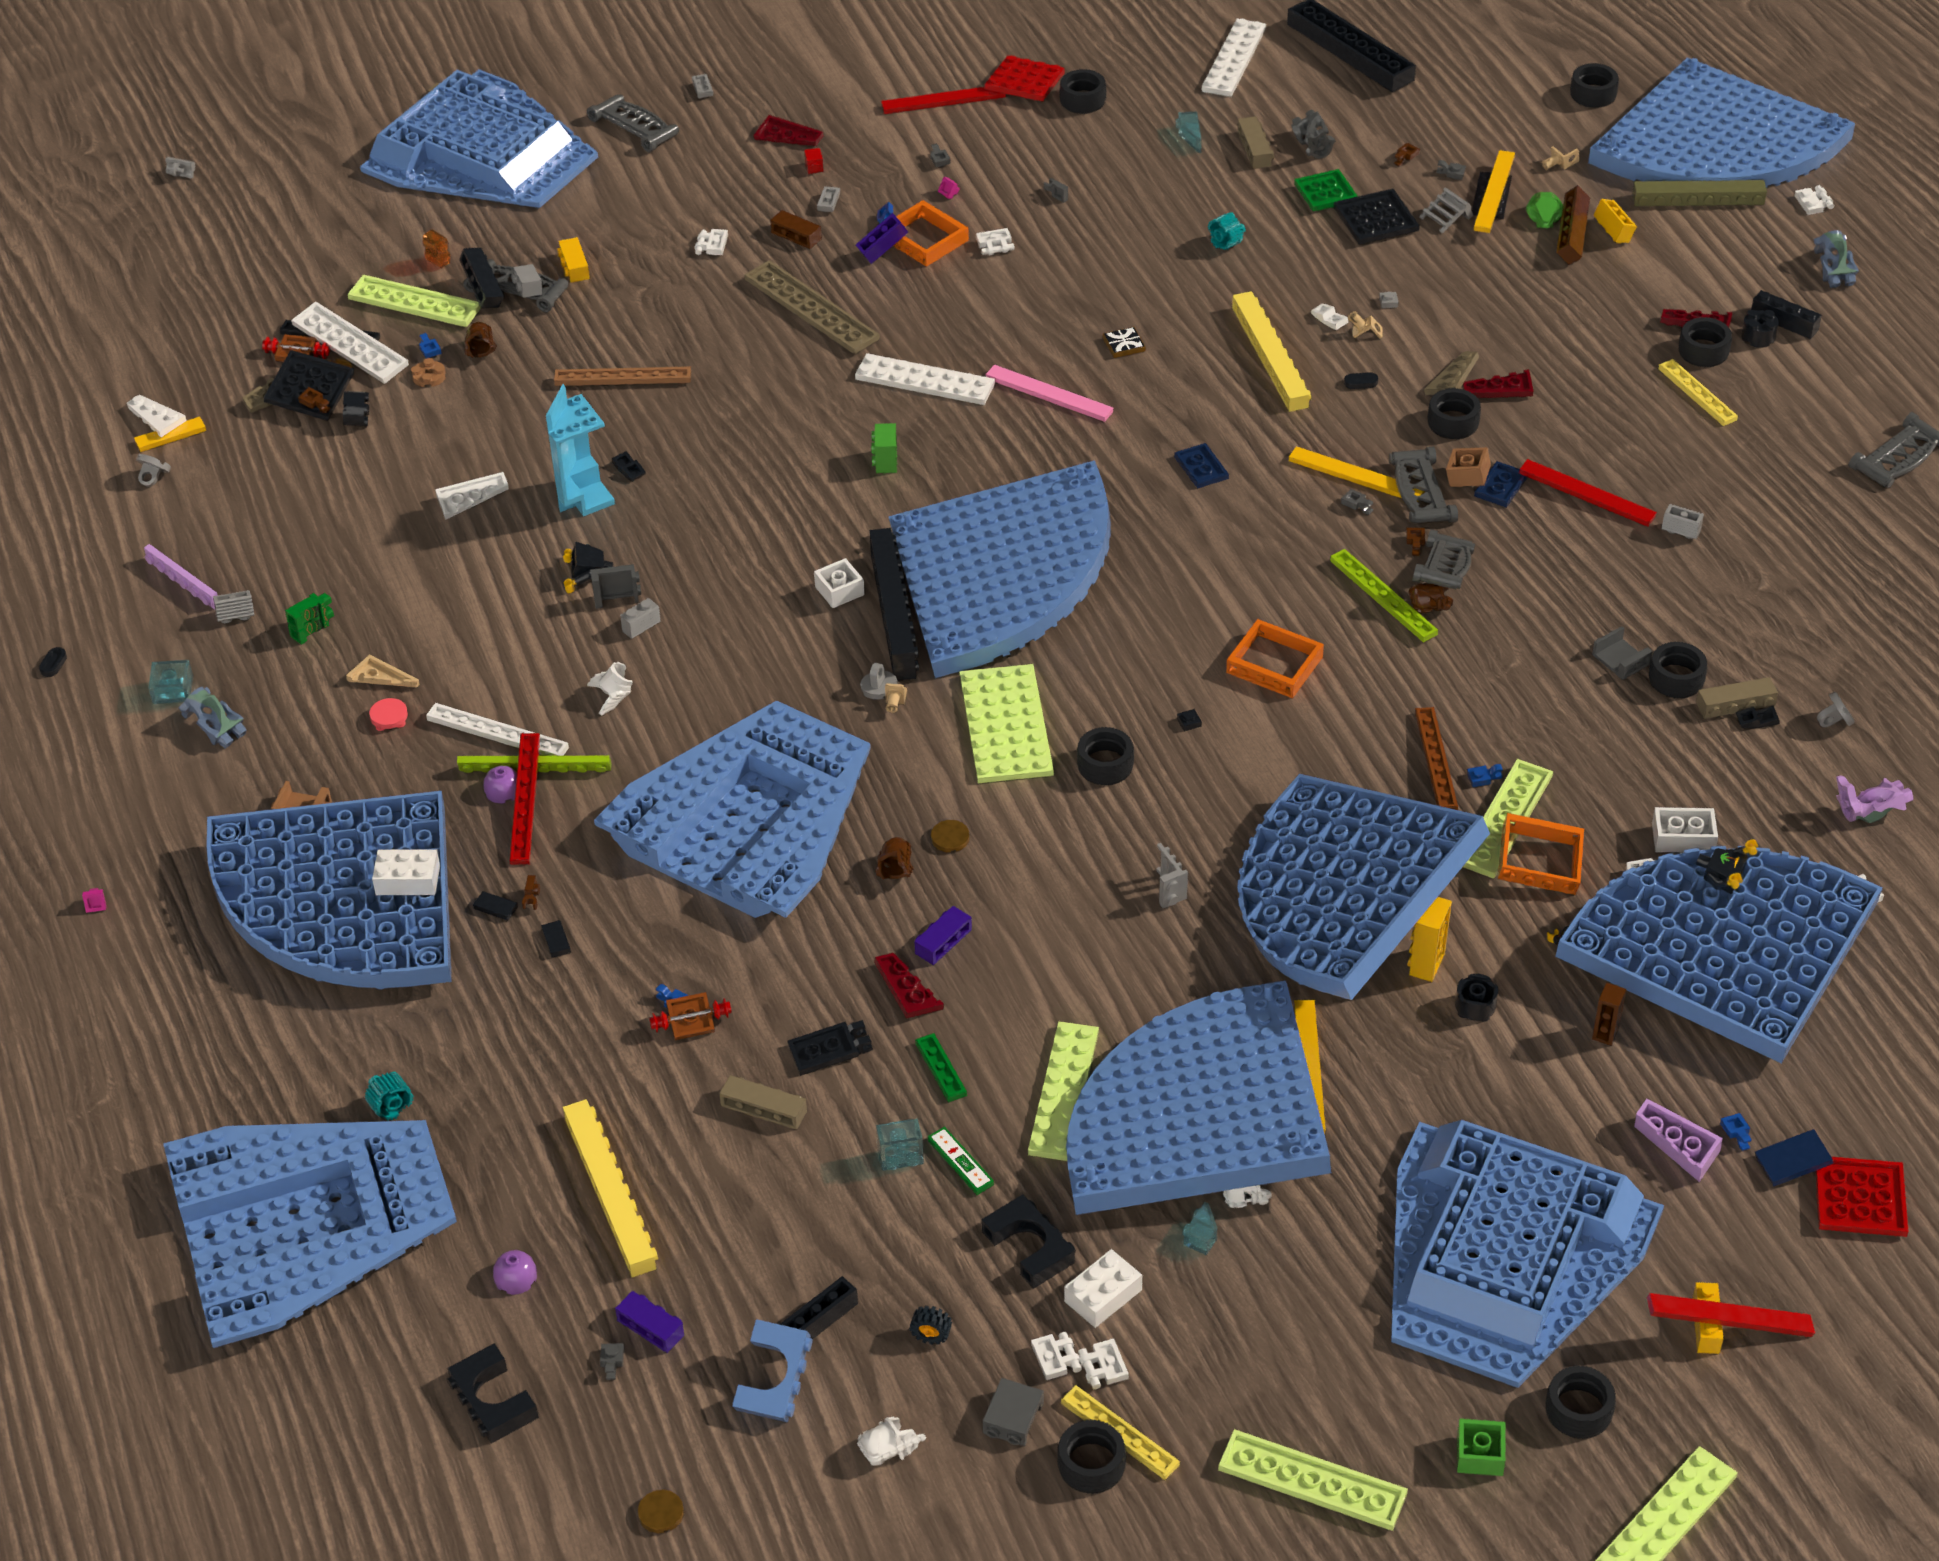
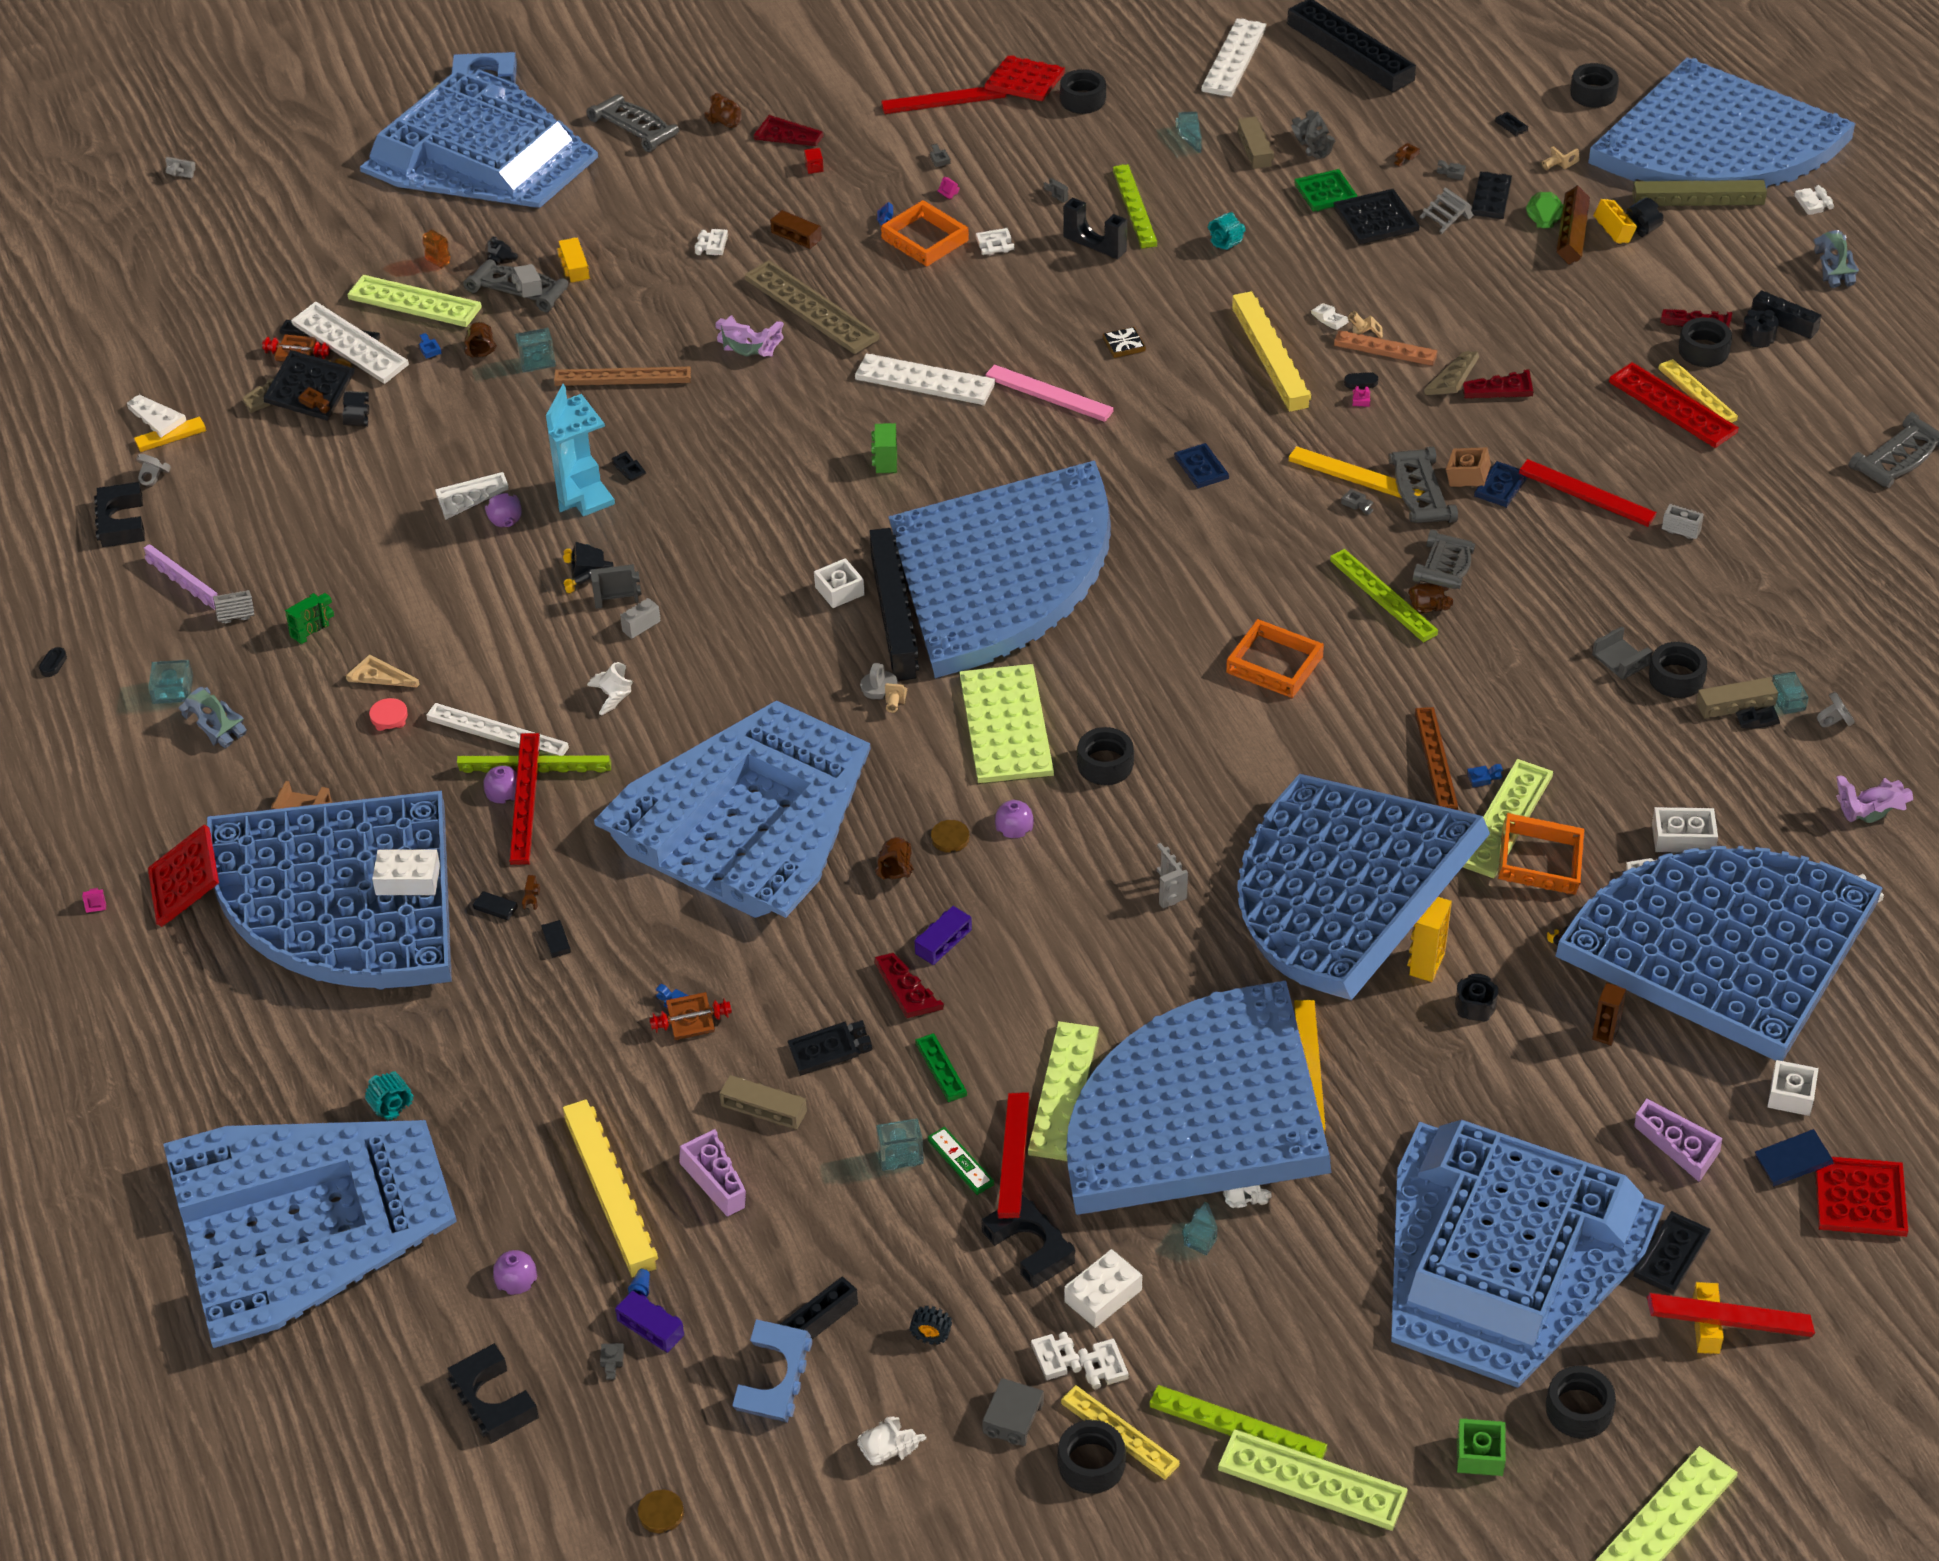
(110, 500): none -> black arch
(183, 875): none -> red plate
(422, 376): medium nougat plate -> none
(481, 278): black brick -> none
(499, 251): none -> black rock
(502, 63): none -> medium blue arch
(503, 510): none -> medium lavender cylinder
(535, 350): none -> clear light blue brick
(640, 1283): none -> blue cone
(702, 86): light grey plate -> none
(713, 1171): none -> lavender wedge
(728, 115): none -> reddish brown helmet
(735, 337): none -> lavender hips
(828, 199): light grey plate -> none
(881, 238): dark purple brick -> none
(1013, 1155): none -> red tile
(1014, 819): none -> medium lavender cylinder
(1077, 230): none -> black arch
(1135, 206): none -> lime plate
(1189, 720): black plate -> none
(1226, 1421): none -> lime plate
(1361, 397): none -> dark pink tile
(1385, 348): none -> nougat plate
(1388, 300): light grey plate -> none
(1415, 537): reddish brown plate -> none
(1454, 400): black tyre -> none
(1494, 191): yellow tile -> none
(1511, 123): none -> black tile
(1645, 216): none -> black brick
(1672, 1253): none -> black plate
(1673, 405): none -> red plate
(1726, 866): black torso -> none
(1737, 1127): blue plate -> none
(1791, 693): none -> clear light blue brick
(1793, 1088): none -> white brick

